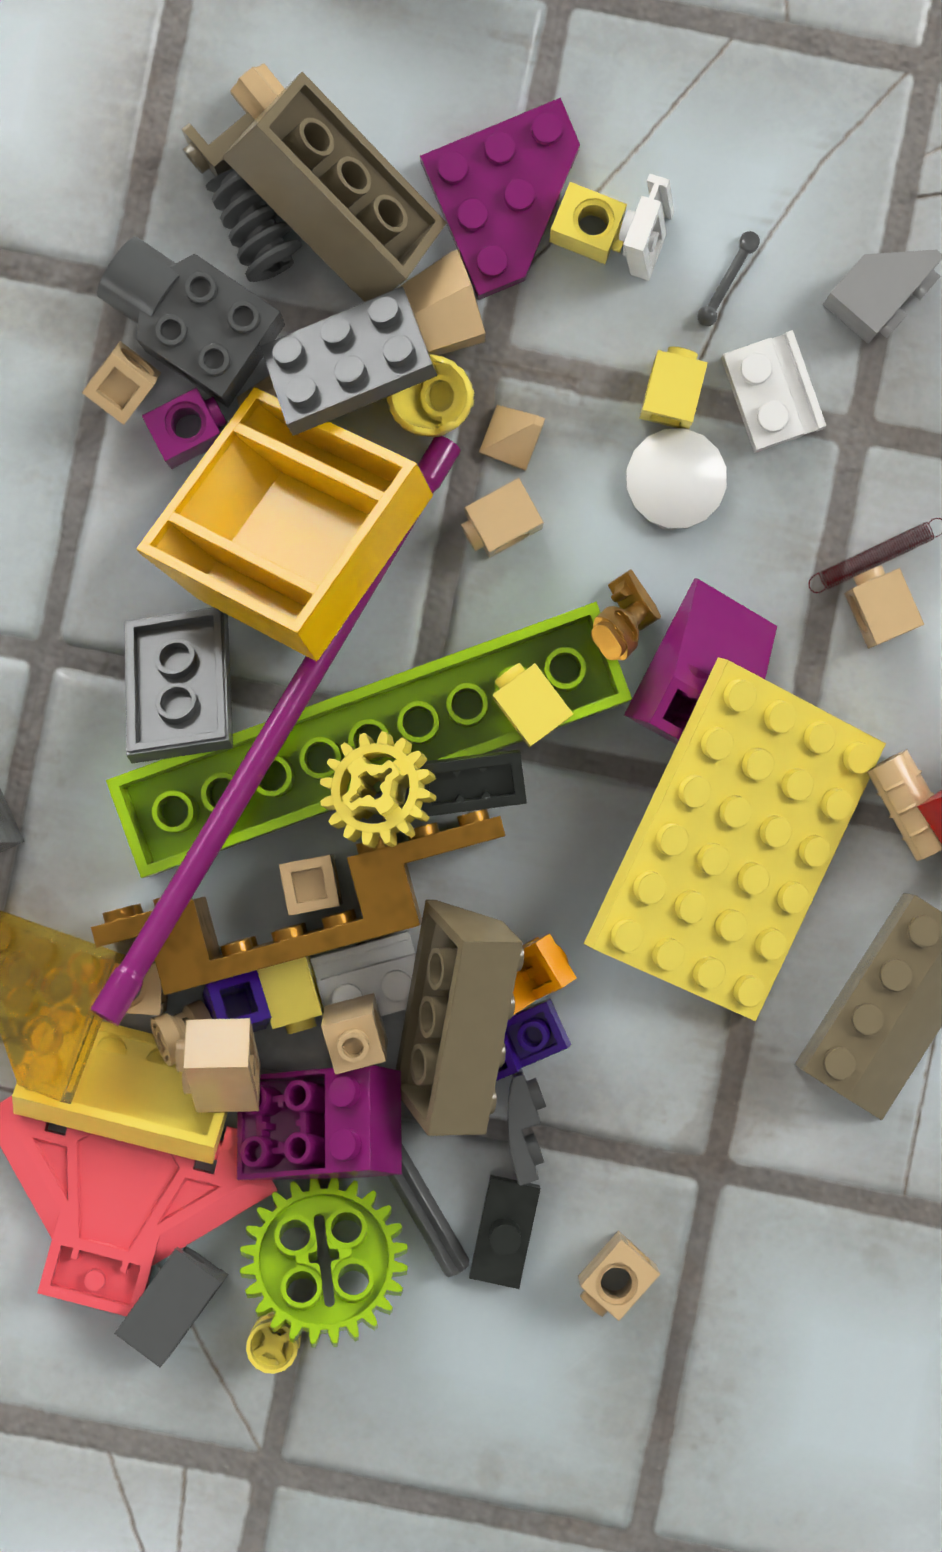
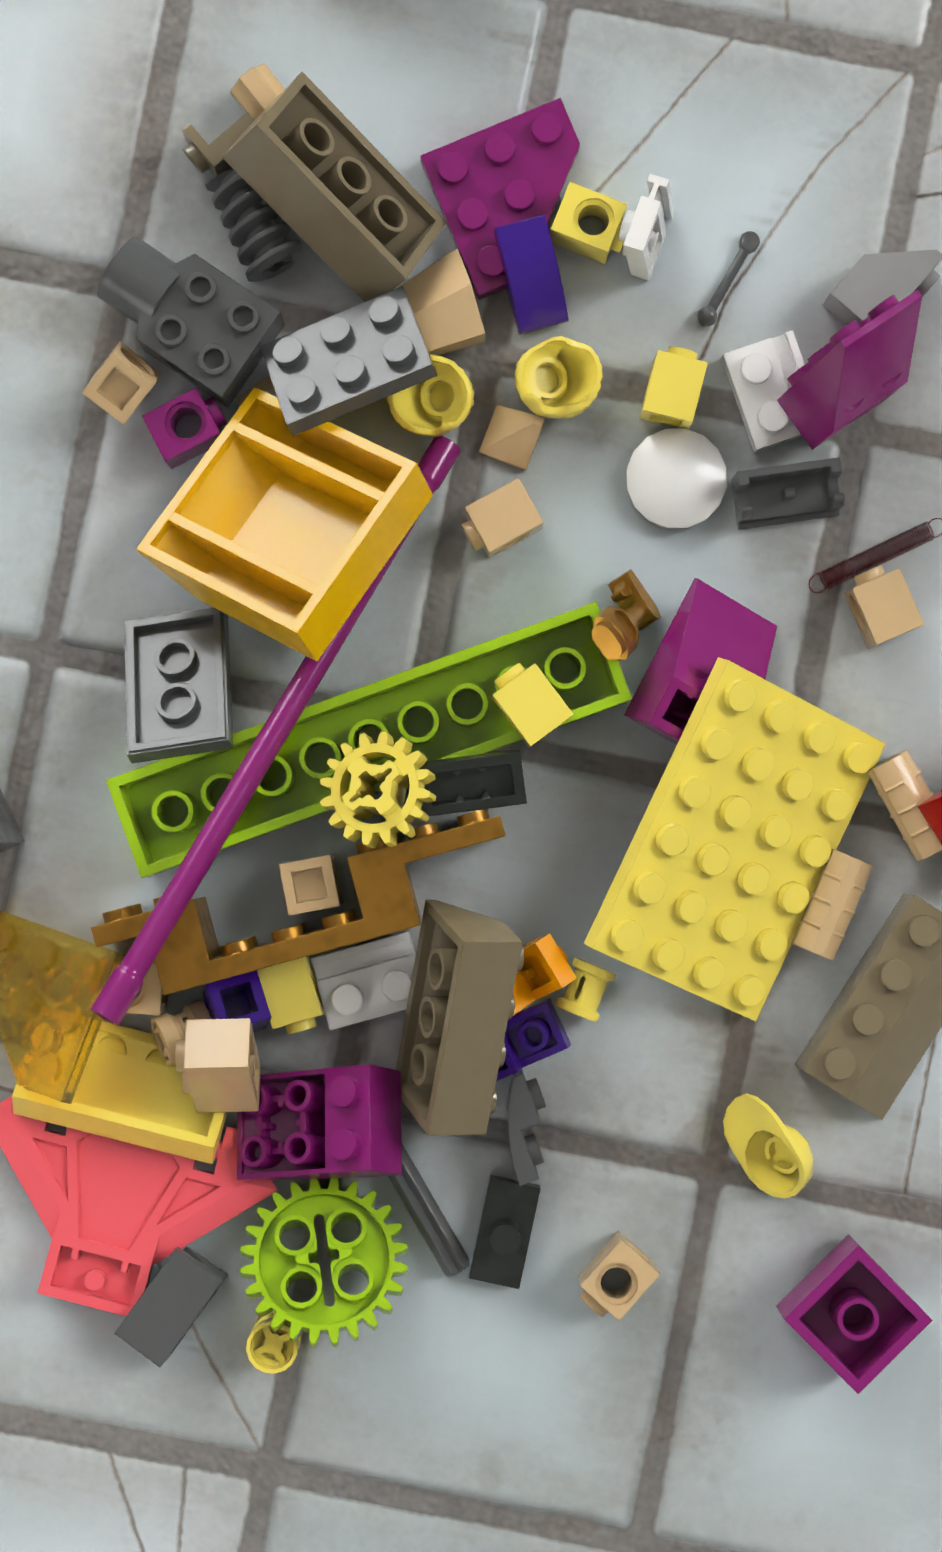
(354, 1033): tan brick -> none
(531, 274): none -> dark purple slope
(558, 378): none -> light yellow hair
(586, 991): none -> light yellow bush
(767, 1149): none -> light yellow cap
(787, 493): none -> dark grey hinge
(832, 904): none -> tan axle
(853, 371): none -> magenta slope
(853, 1314): none -> magenta brick

